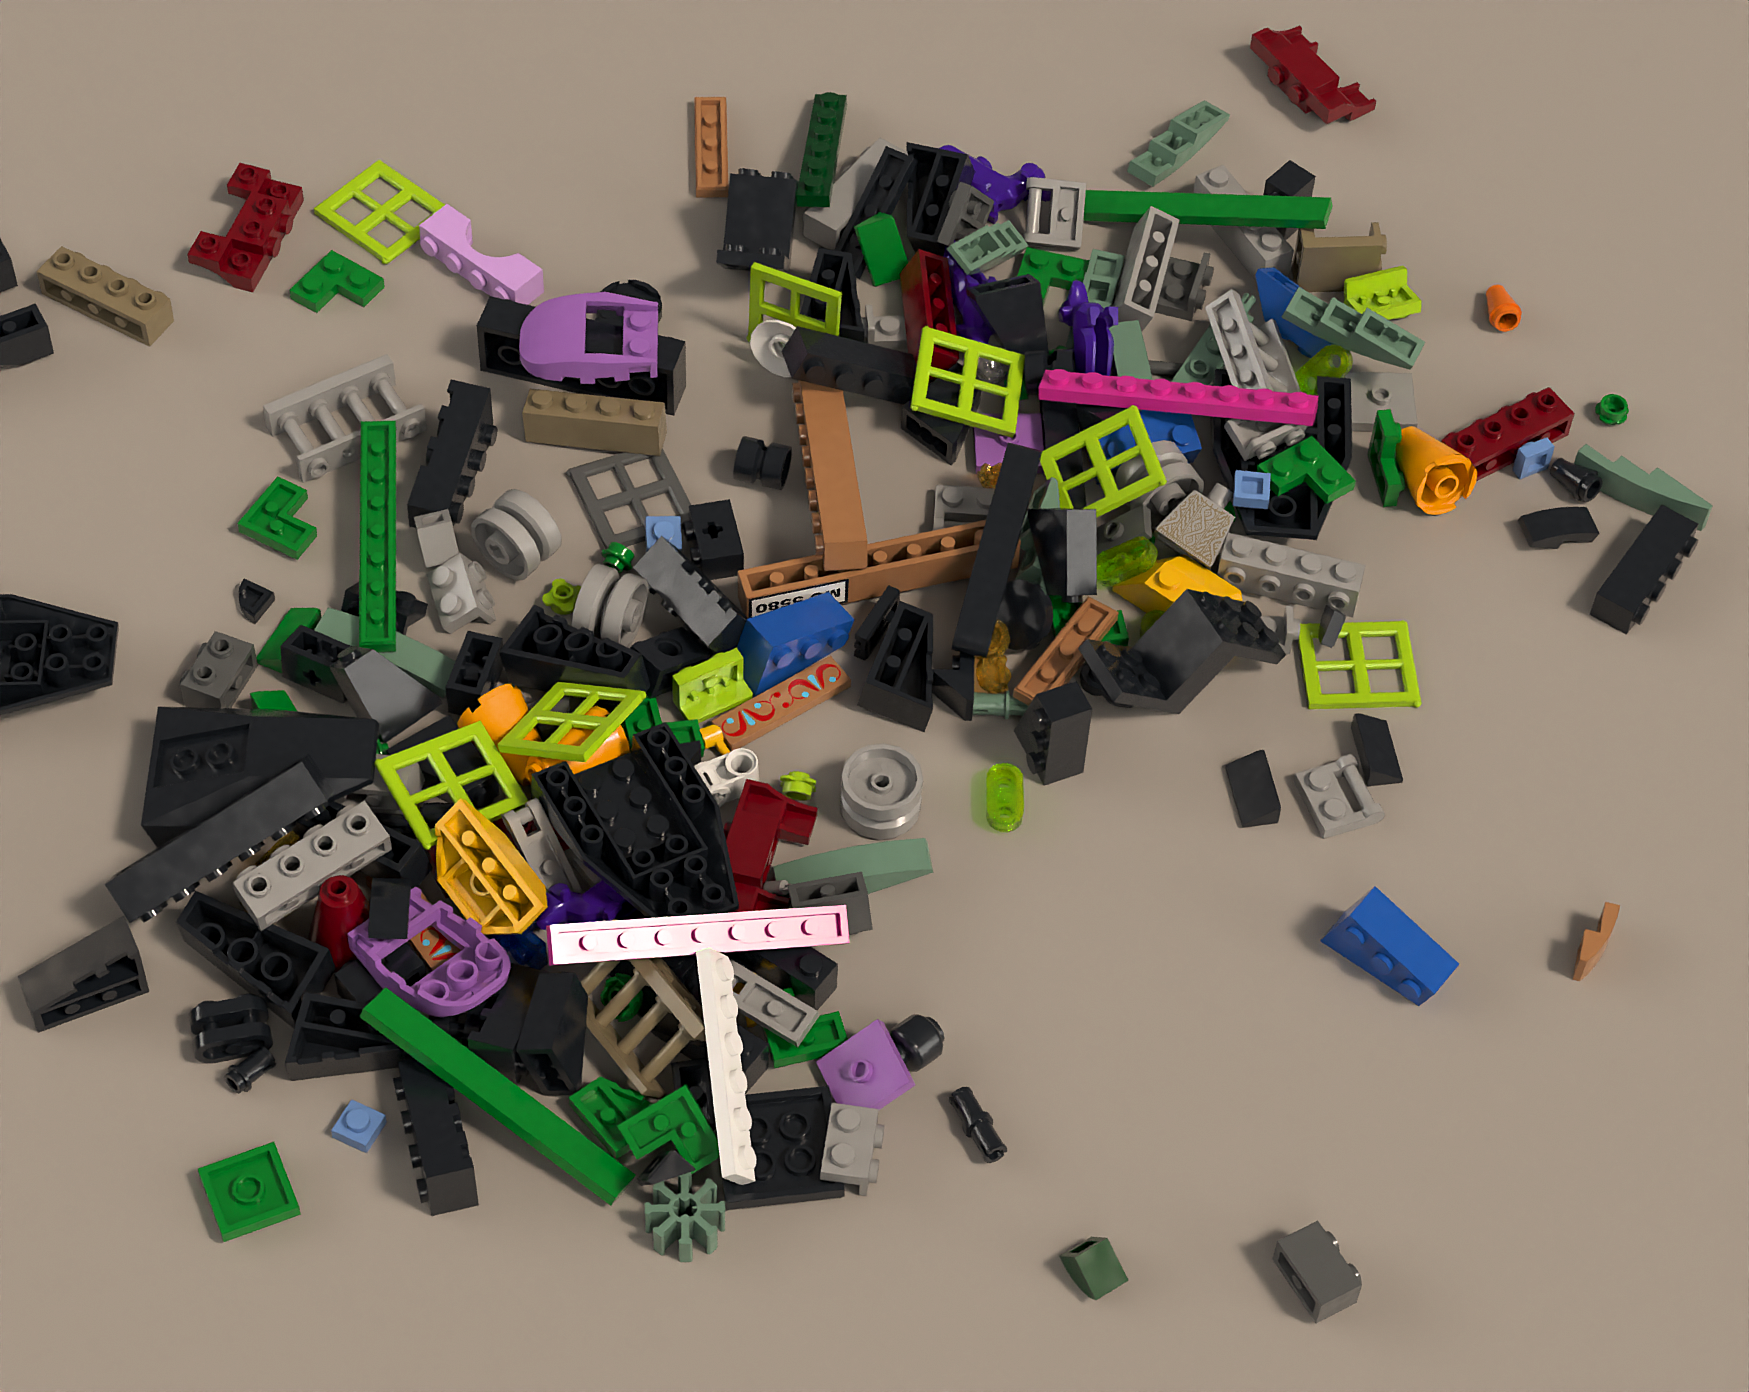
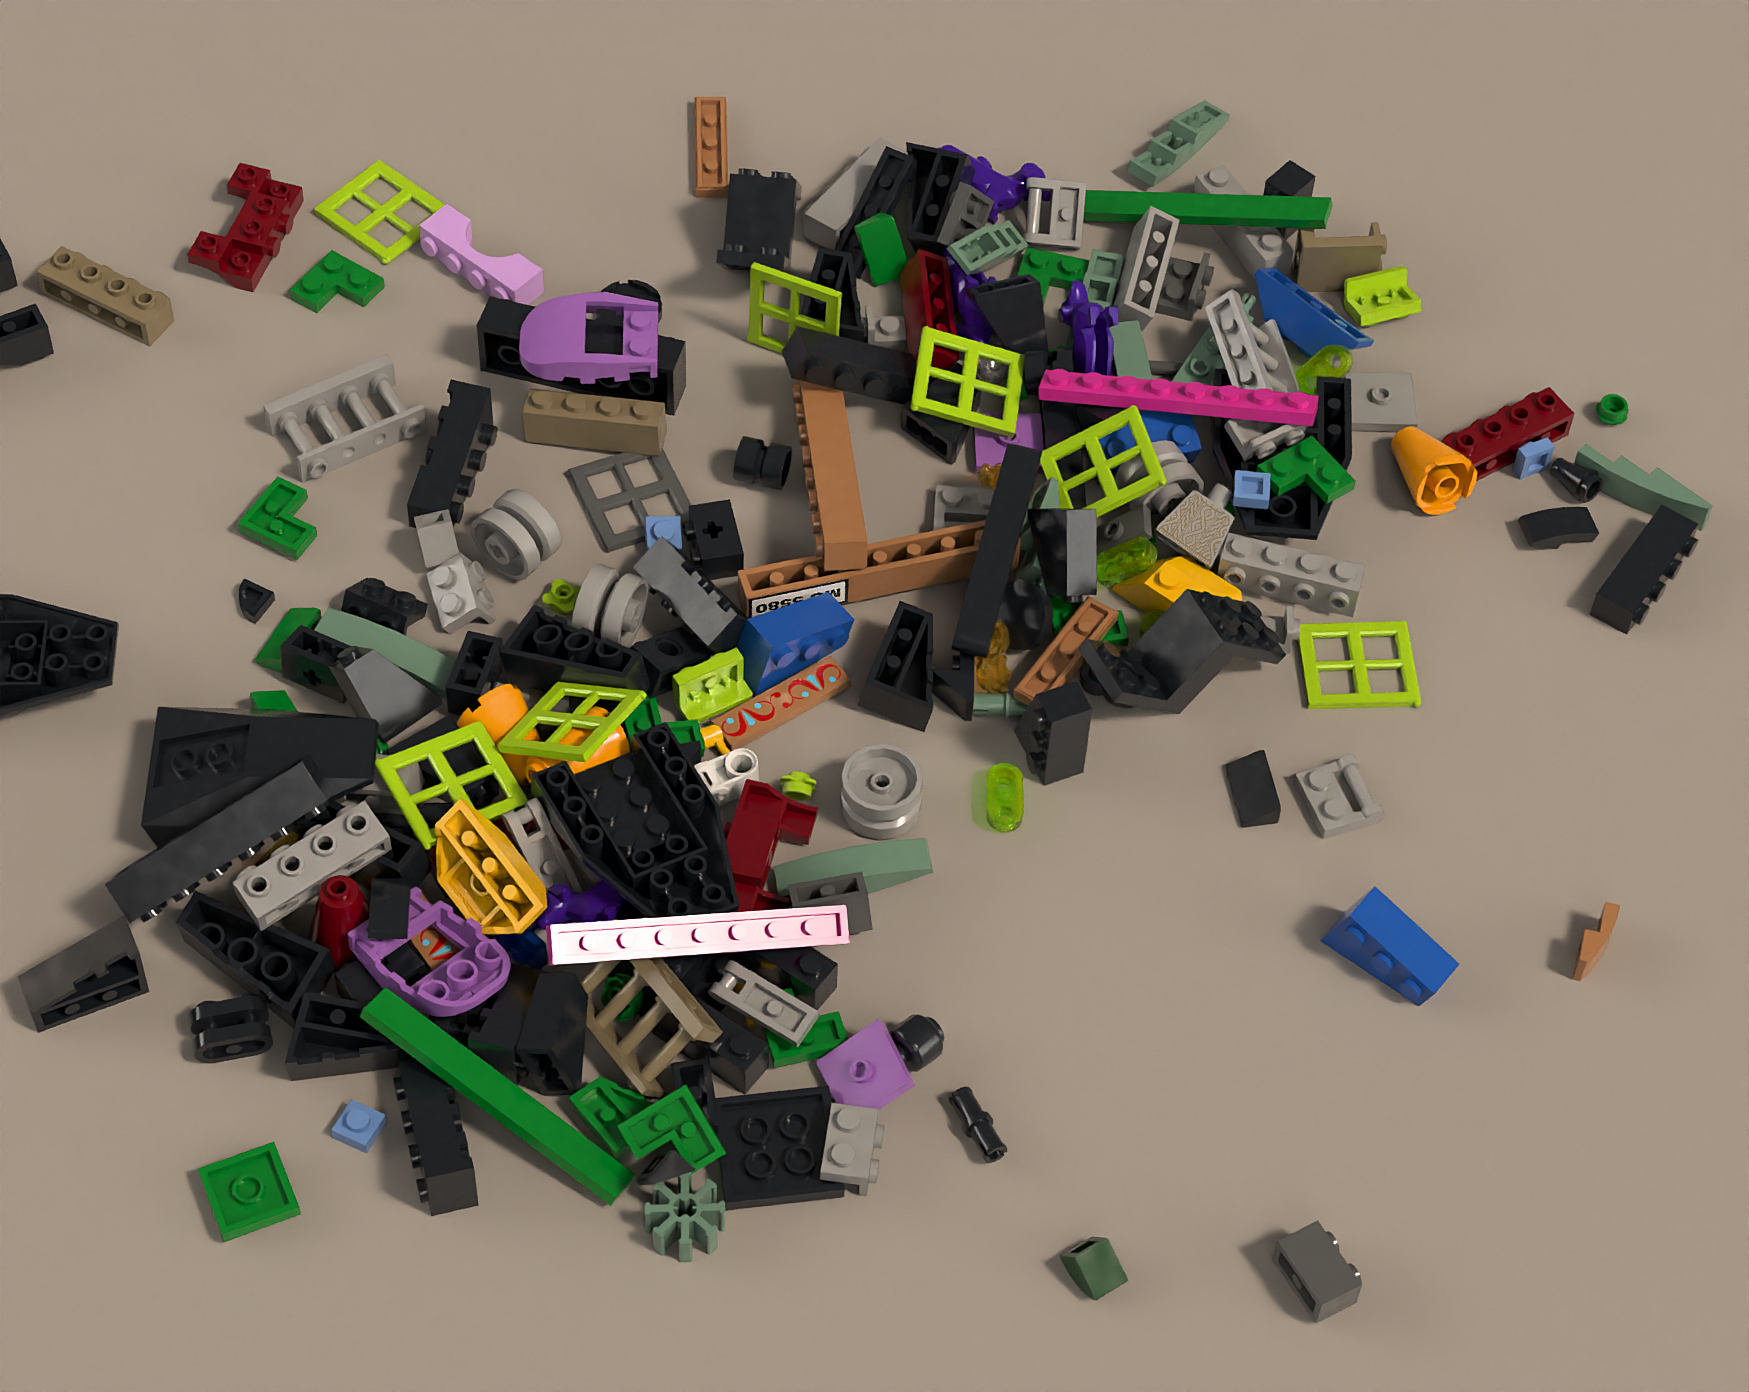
(219, 672): dark grey brick -> none
(249, 1070): black pin -> none
(377, 536): green tile -> none
(618, 557): green plate -> none
(725, 1066): white plate -> none
(768, 342): white dish -> none
(776, 887): light grey piece -> none
(821, 150): dark green plate -> none
(876, 623): black tile -> none
(1307, 77): dark red bracket -> none
(1330, 626): black tile -> none
(1357, 332): sand green slope -> none
(1375, 750): black slope -> none
(1383, 457): green plate -> none
(1502, 309): orange cone -> none

